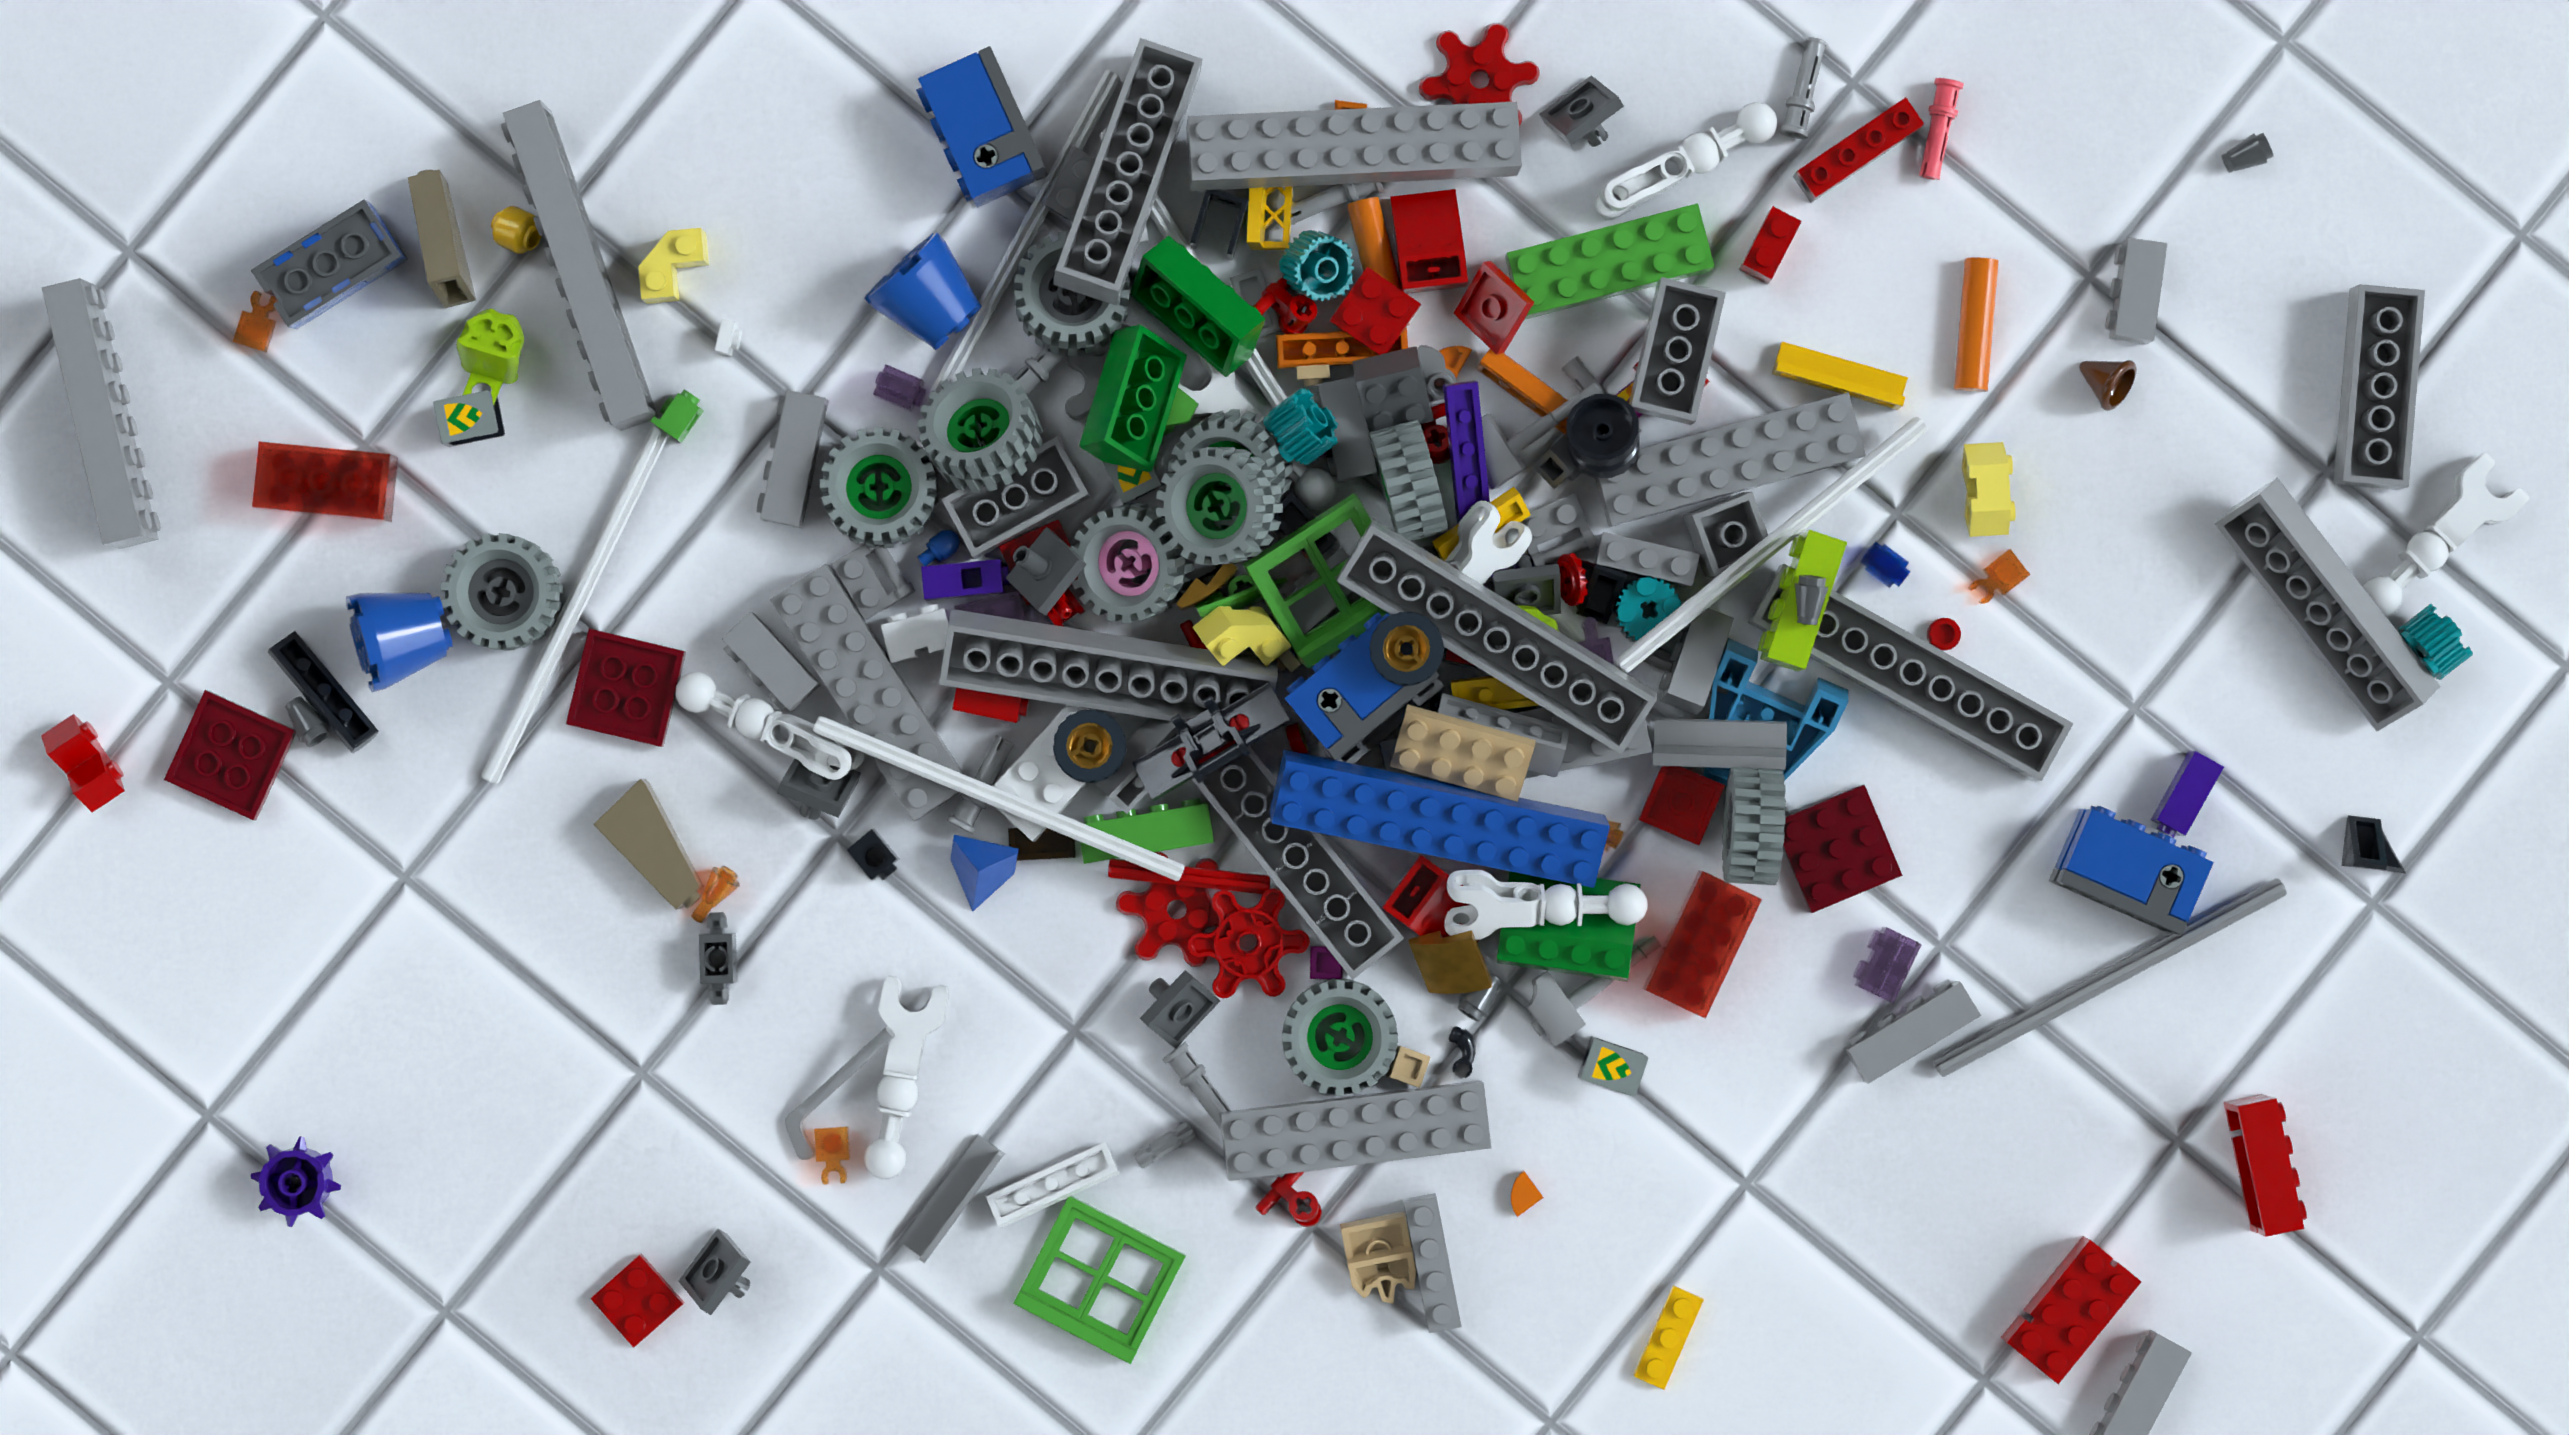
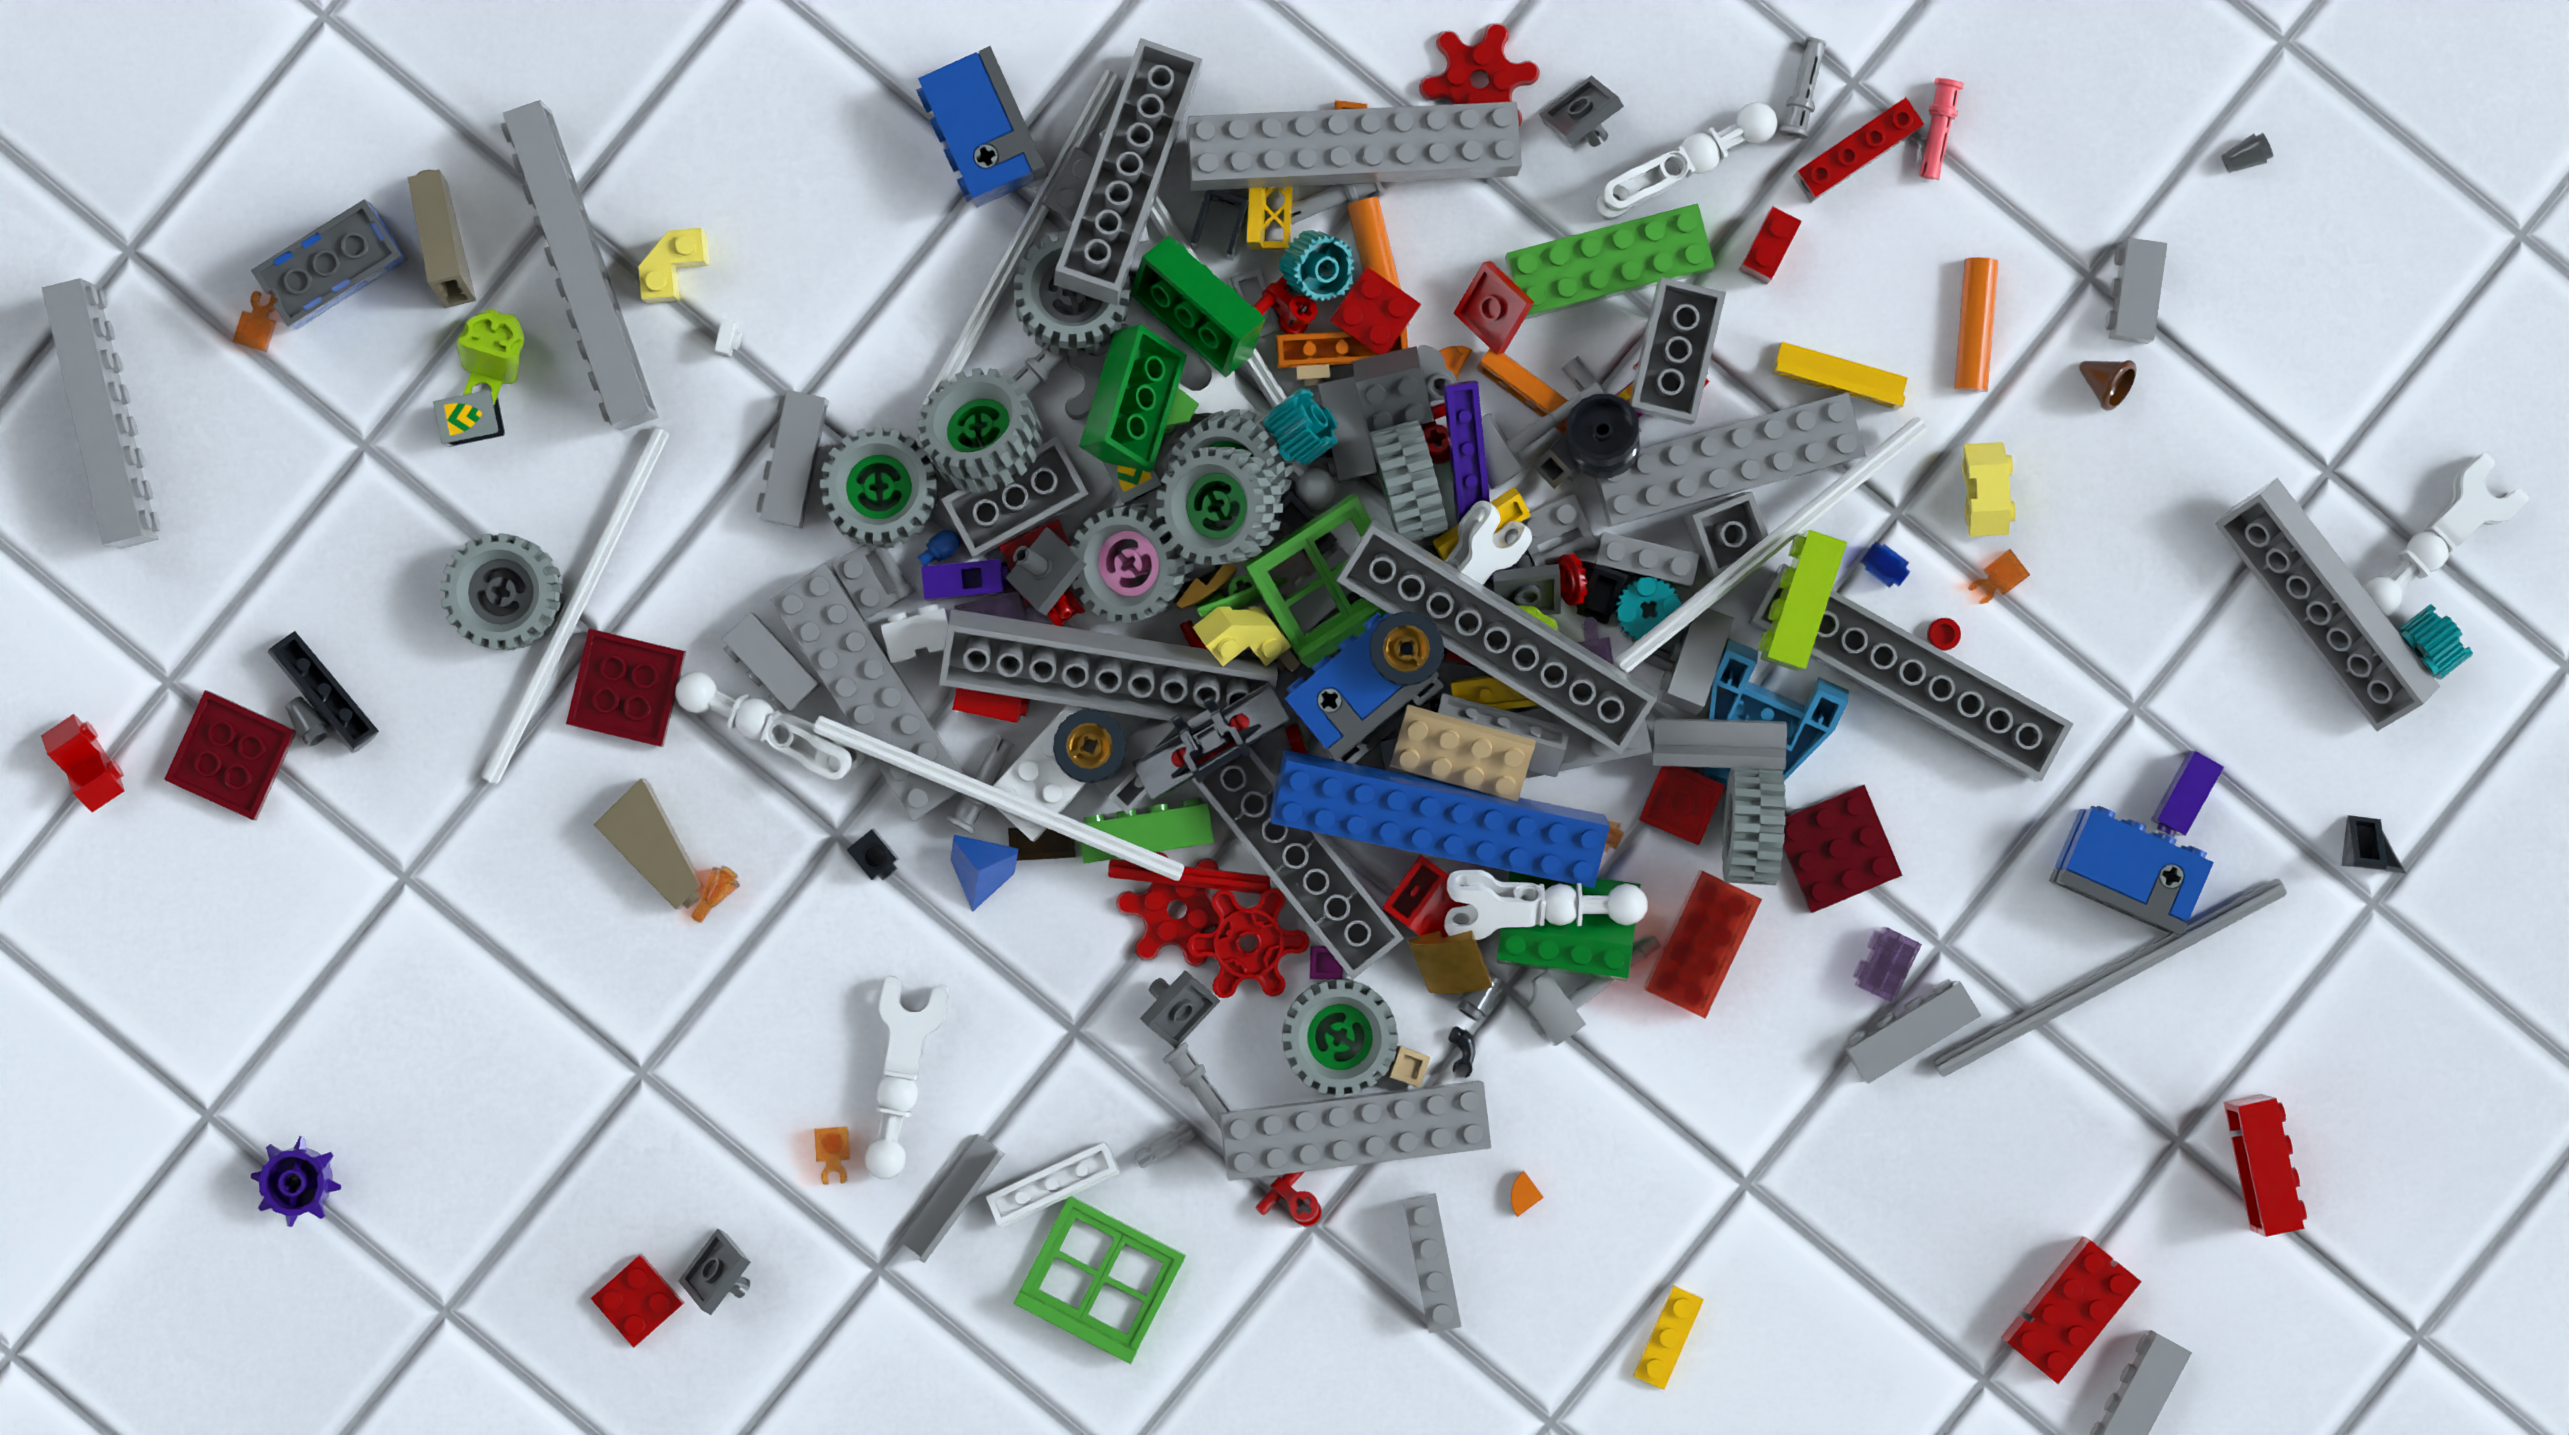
(325, 481): clear red brick -> none
(396, 634): blue cone -> none
(515, 230): yellow head -> none
(679, 415): bright green brick -> none
(717, 923): dark grey piece -> none
(794, 1121): light grey piece -> none
(817, 791): dark grey tile -> none
(899, 388): clear purple brick -> none
(926, 293): blue cone -> none
(1379, 1254): tan plate -> none
(1429, 241): red slope -> none
(1613, 1066): piece -> none
(1810, 598): dark grey cone -> none
(2379, 387): light grey brick -> none

